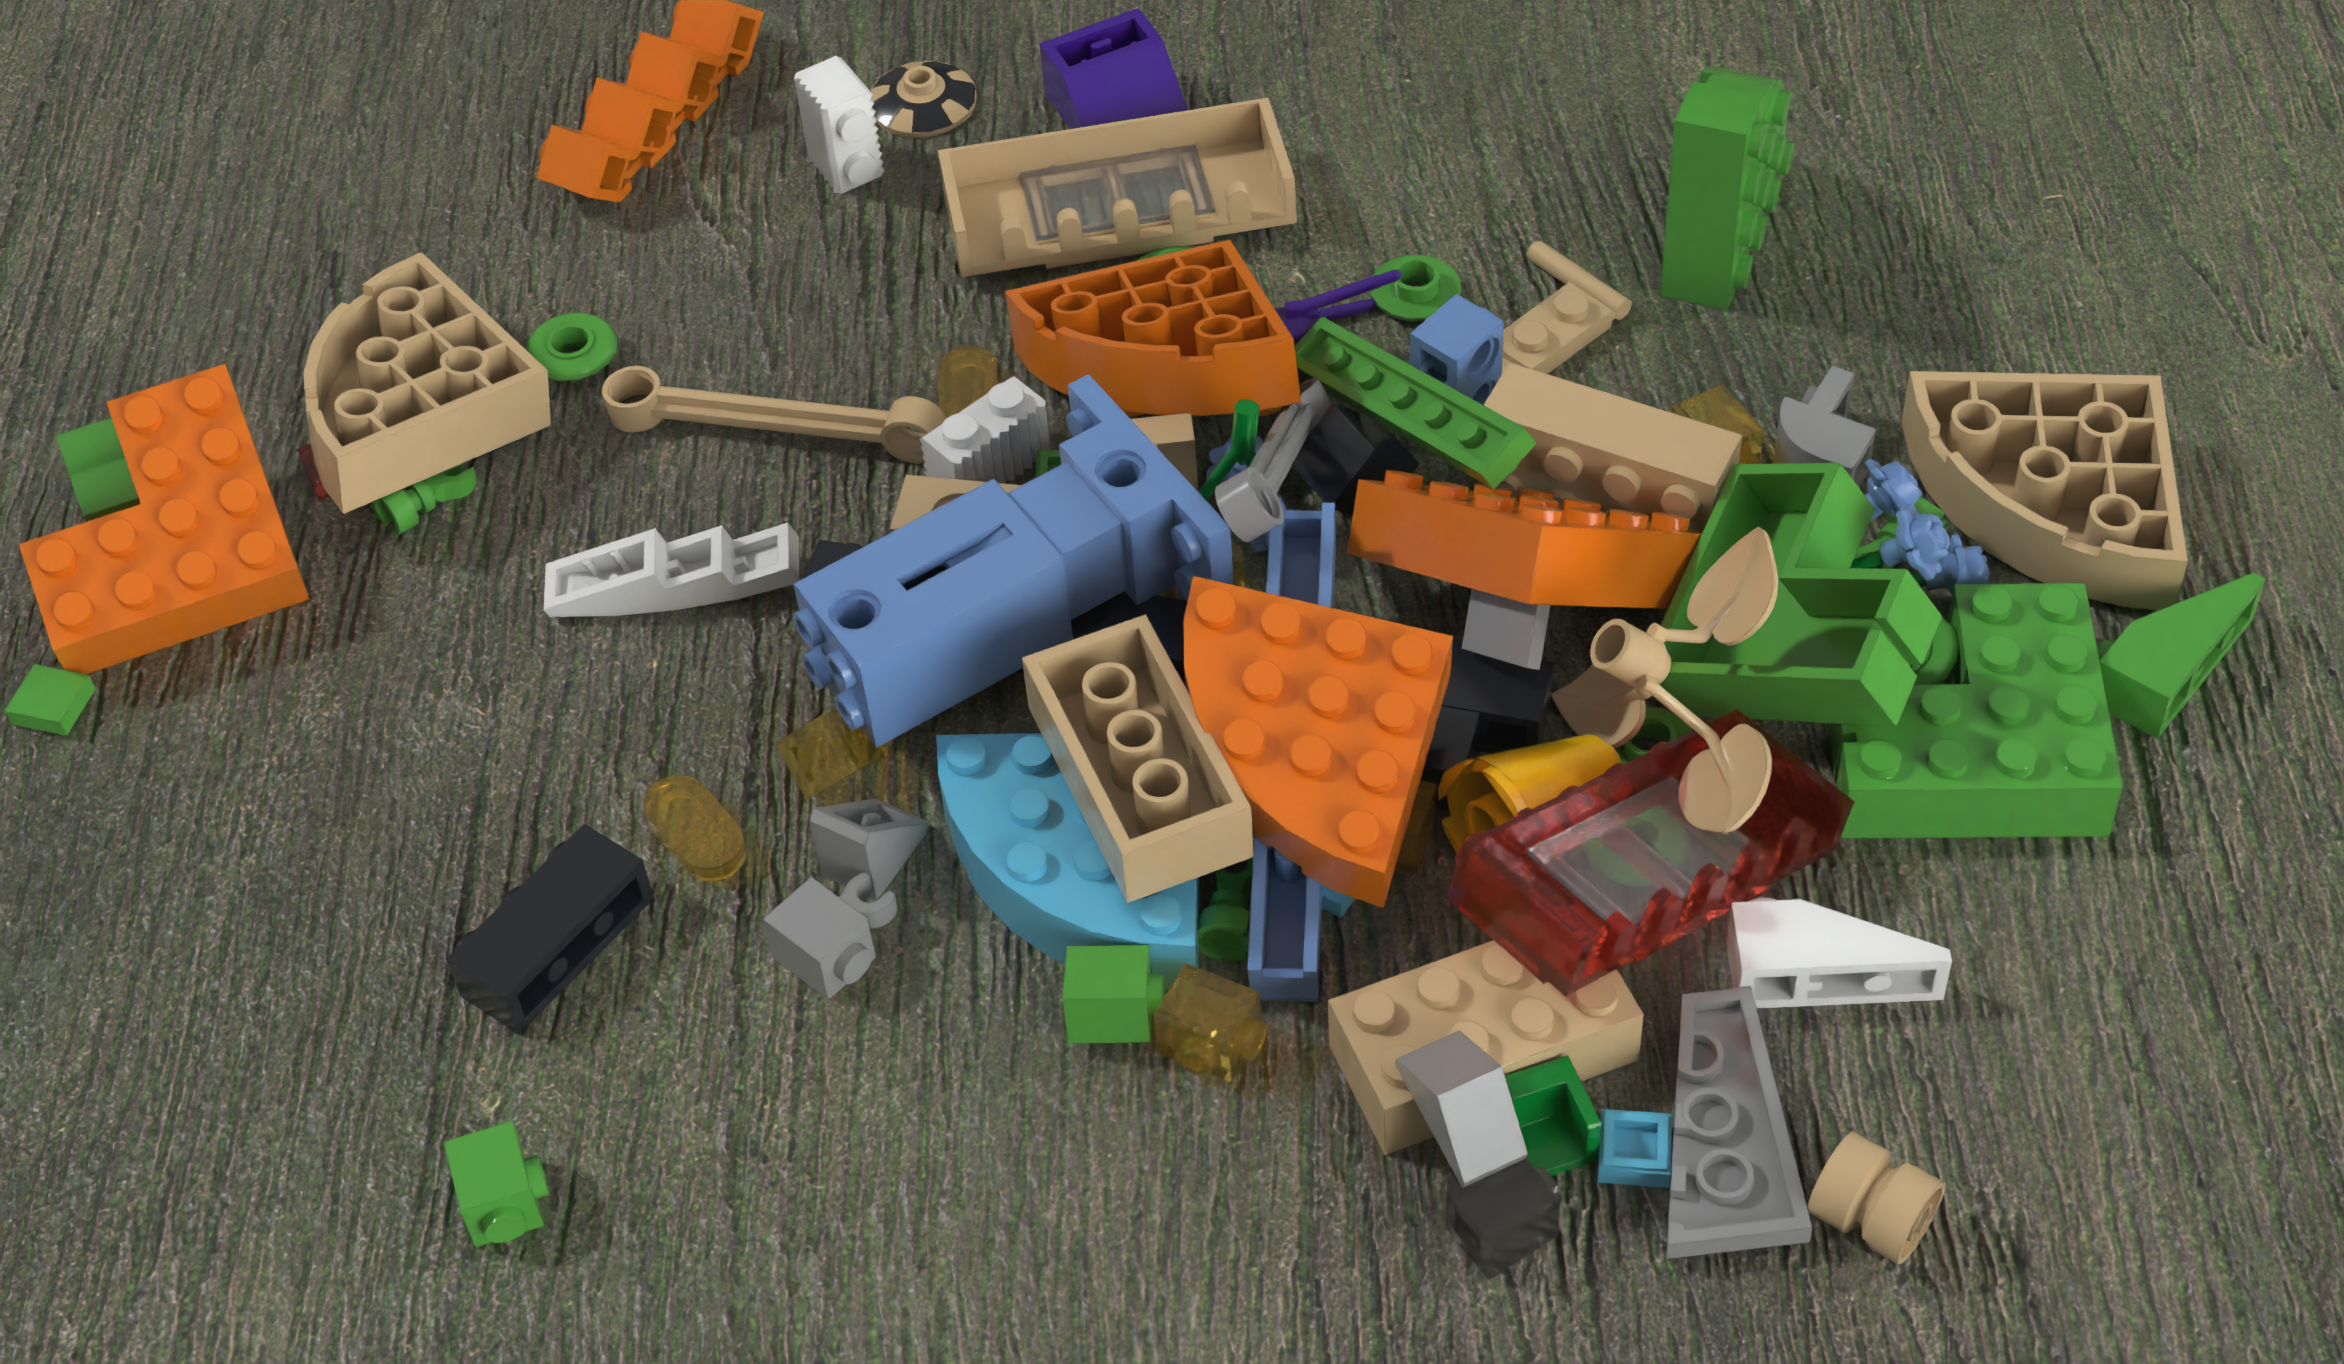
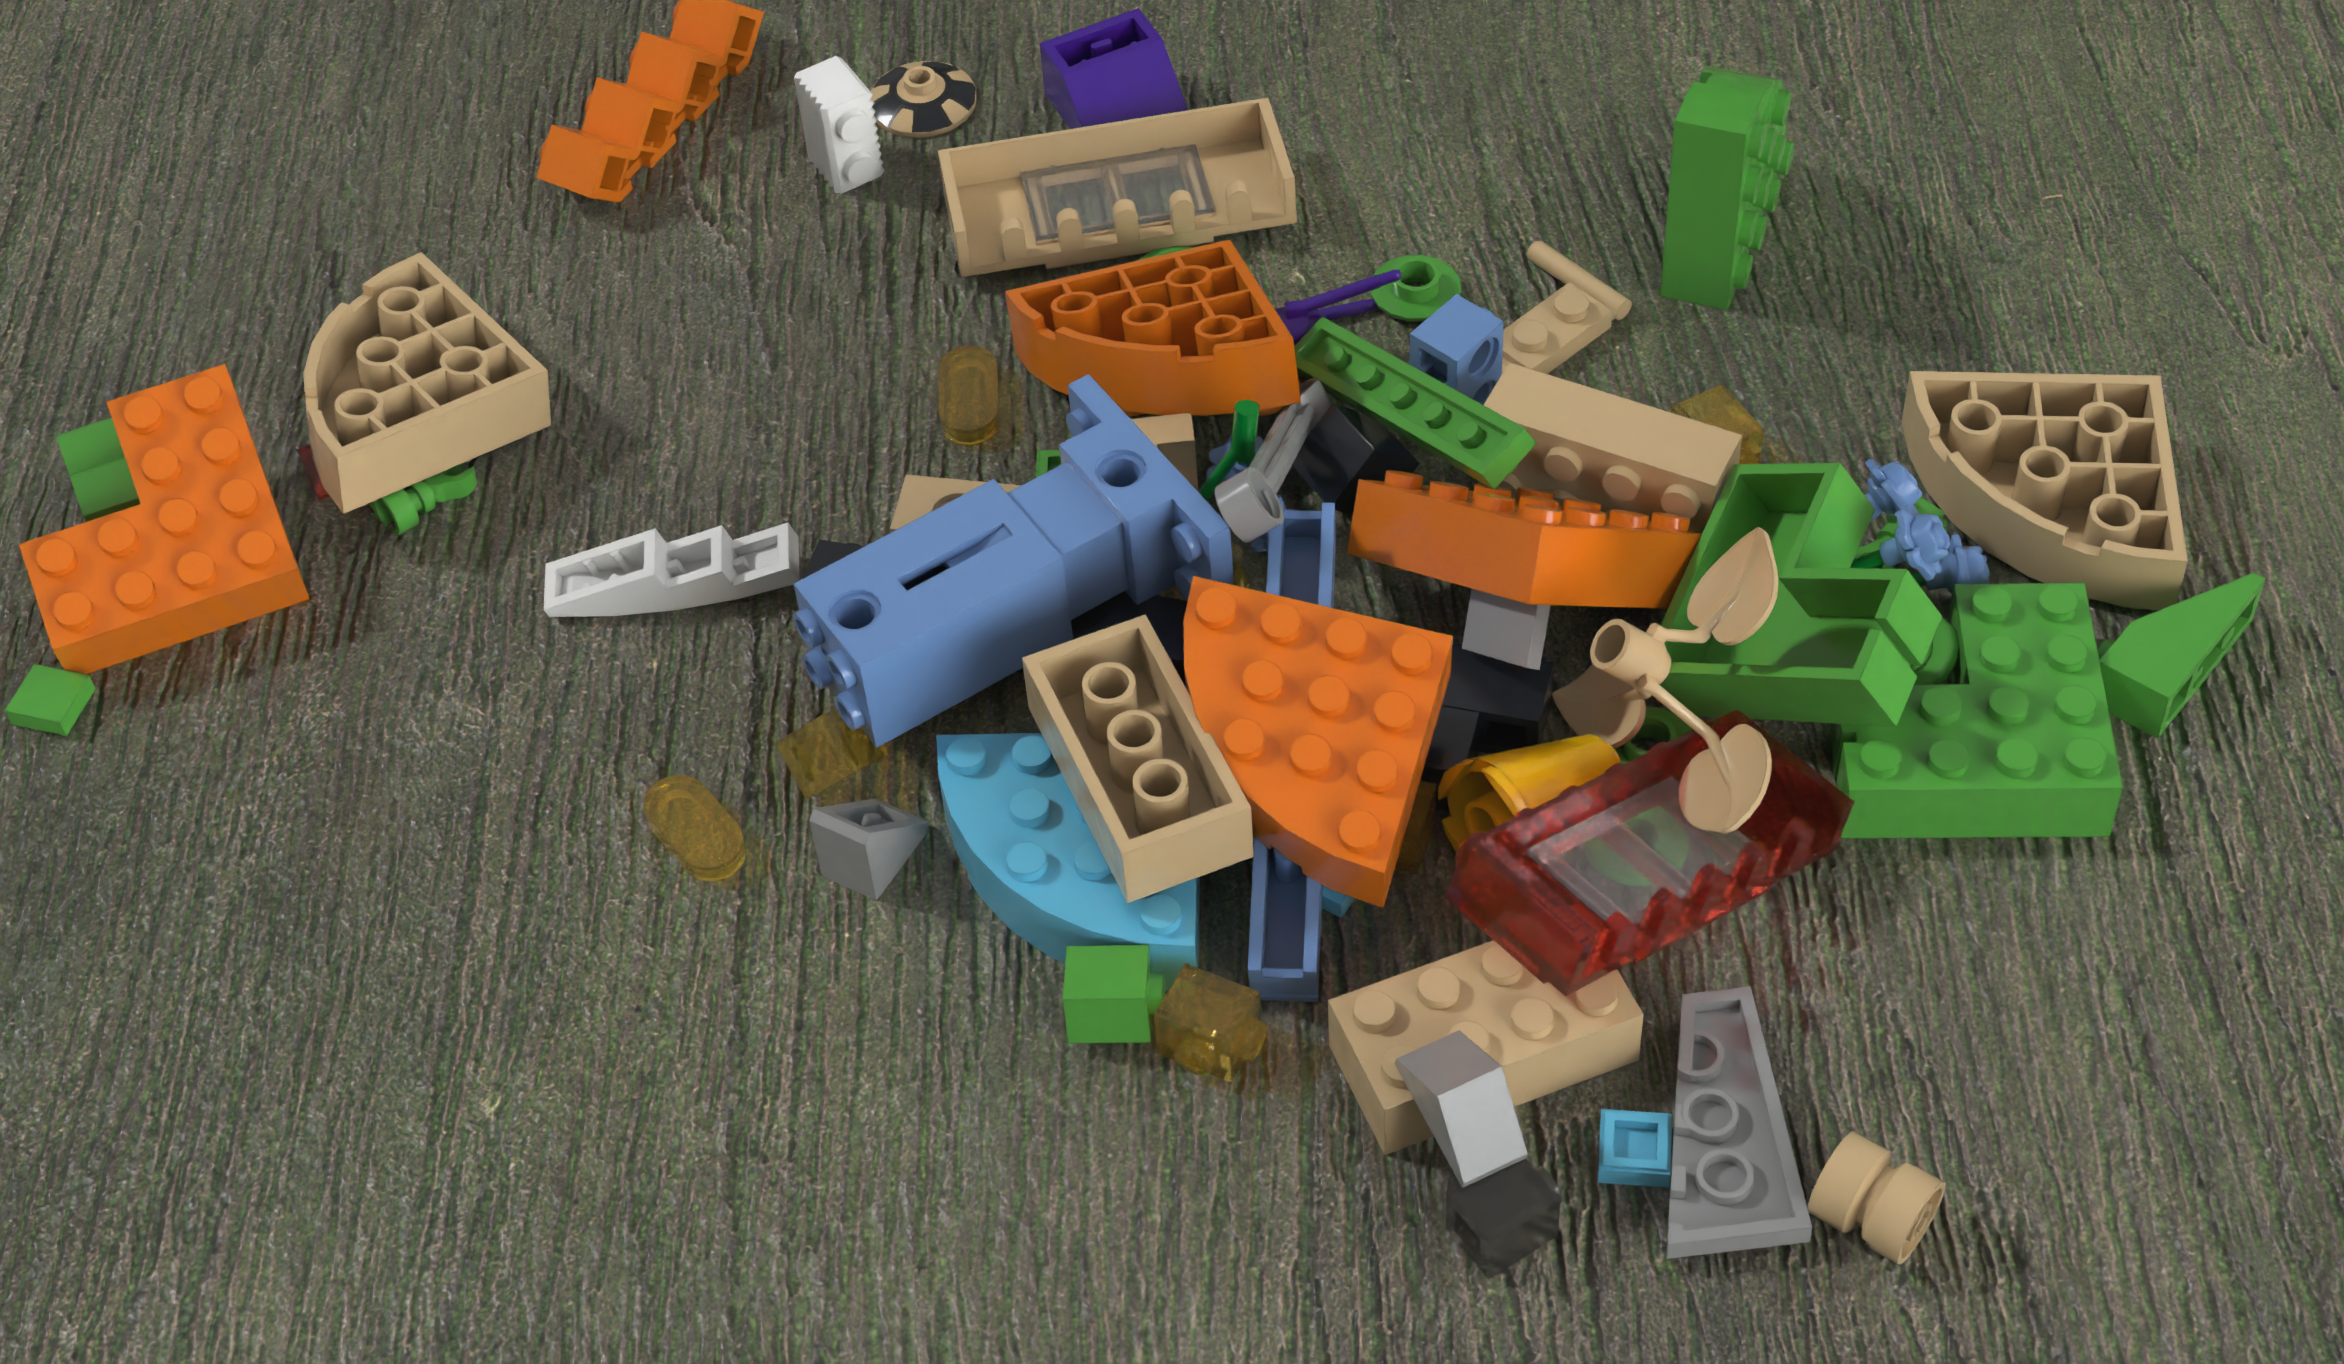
(496, 1184): bright green brick -> none
(550, 928): black brick -> none
(572, 331): bright green piece -> none
(768, 413): tan piece -> none
(826, 935): light grey brick -> none
(990, 436): white brick -> none
(1226, 921): bright green piece -> none
(1555, 1116): green panel -> none
(1820, 429): light grey brick -> none
(1821, 957): white slope -> none

